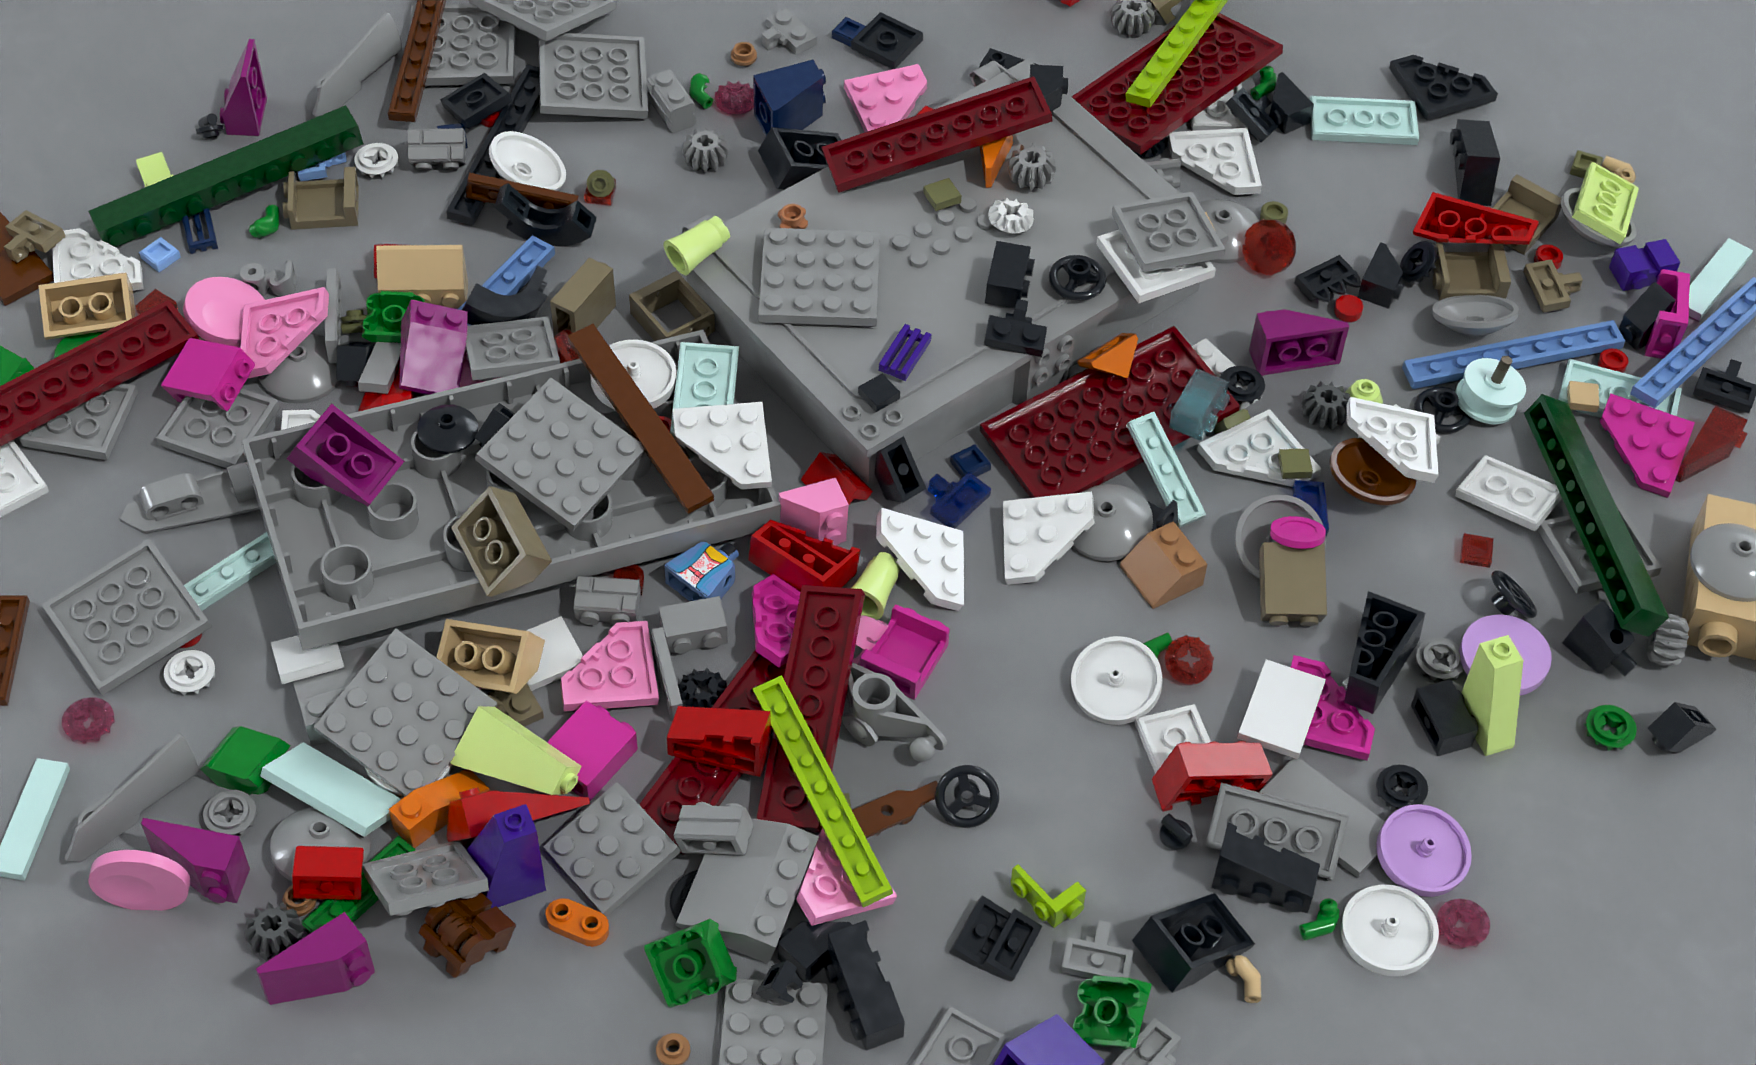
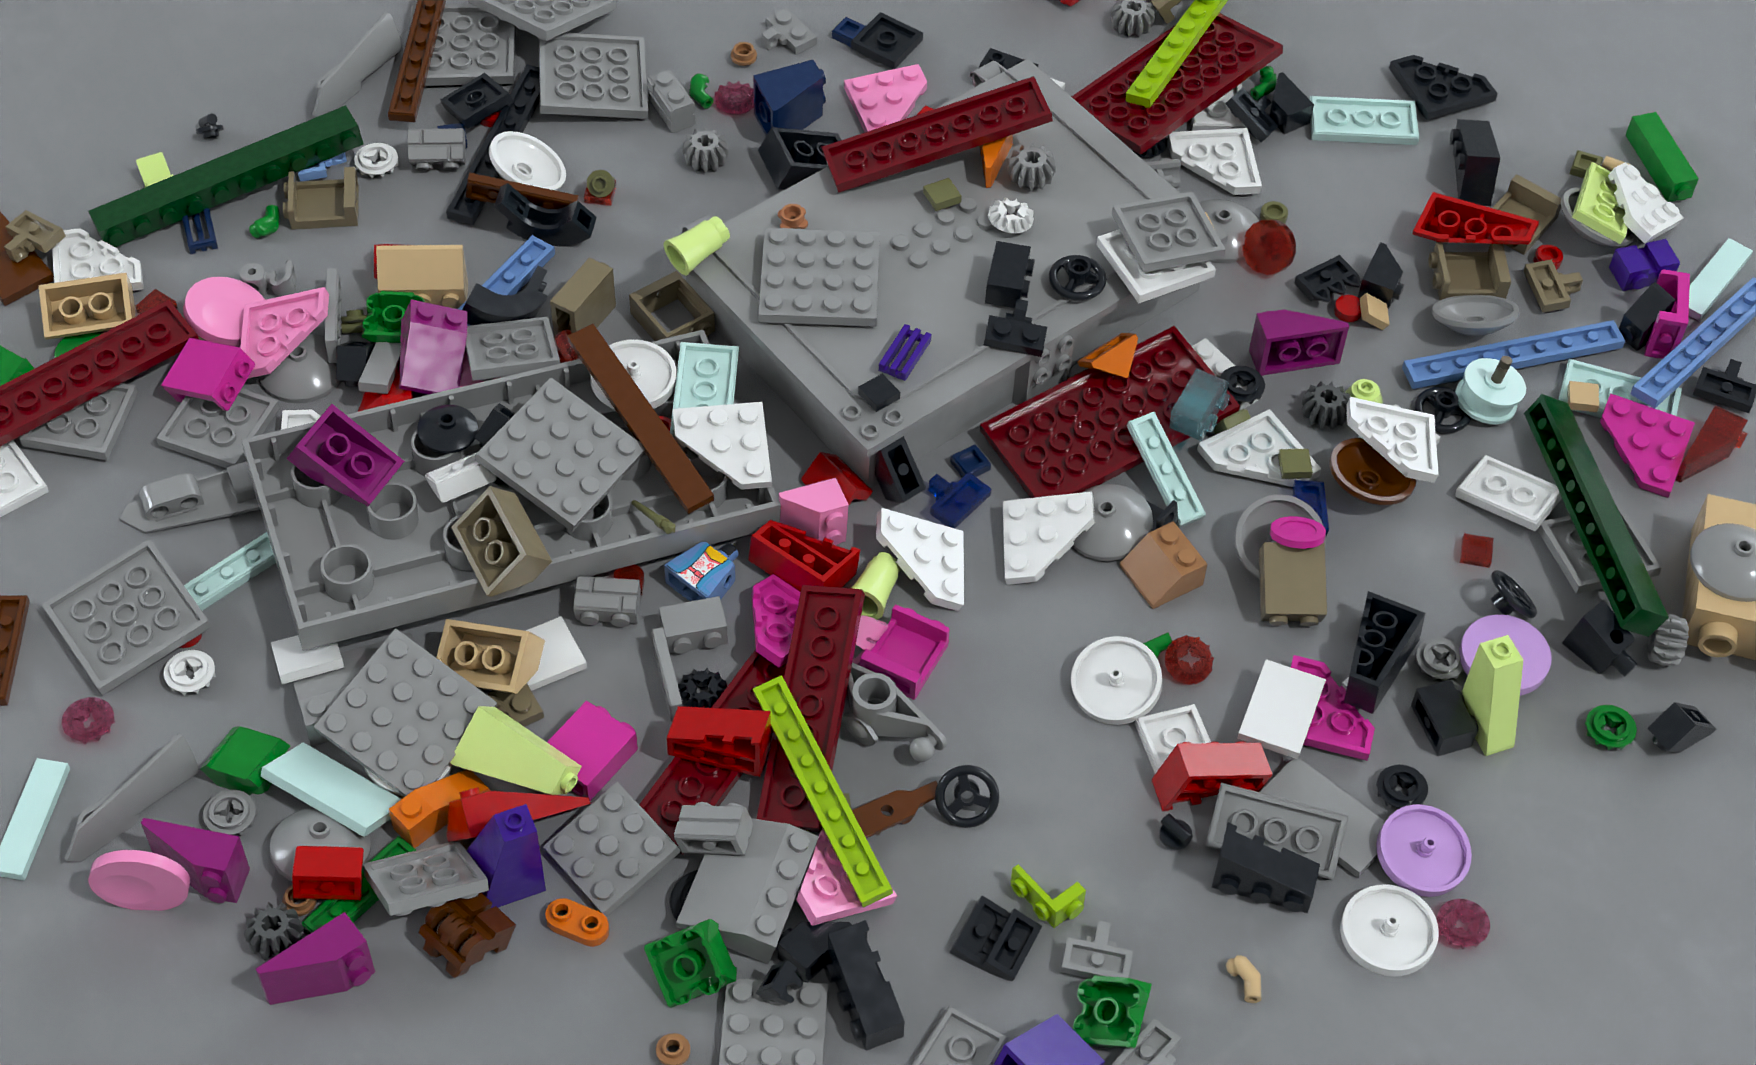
(159, 254): light blue tile -> none
(246, 96): magenta slope -> none
(459, 478): none -> white slope
(614, 671): bright pink plate -> none
(659, 520): none -> olive piece
(1051, 83): black slope -> none
(1191, 941): black slope -> none
(1325, 920): green arm -> none
(1374, 311): none -> tan tile
(1420, 252): black gear -> none
(1613, 360): red tile -> none
(1646, 210): none -> white plate
(1661, 157): none -> green brick

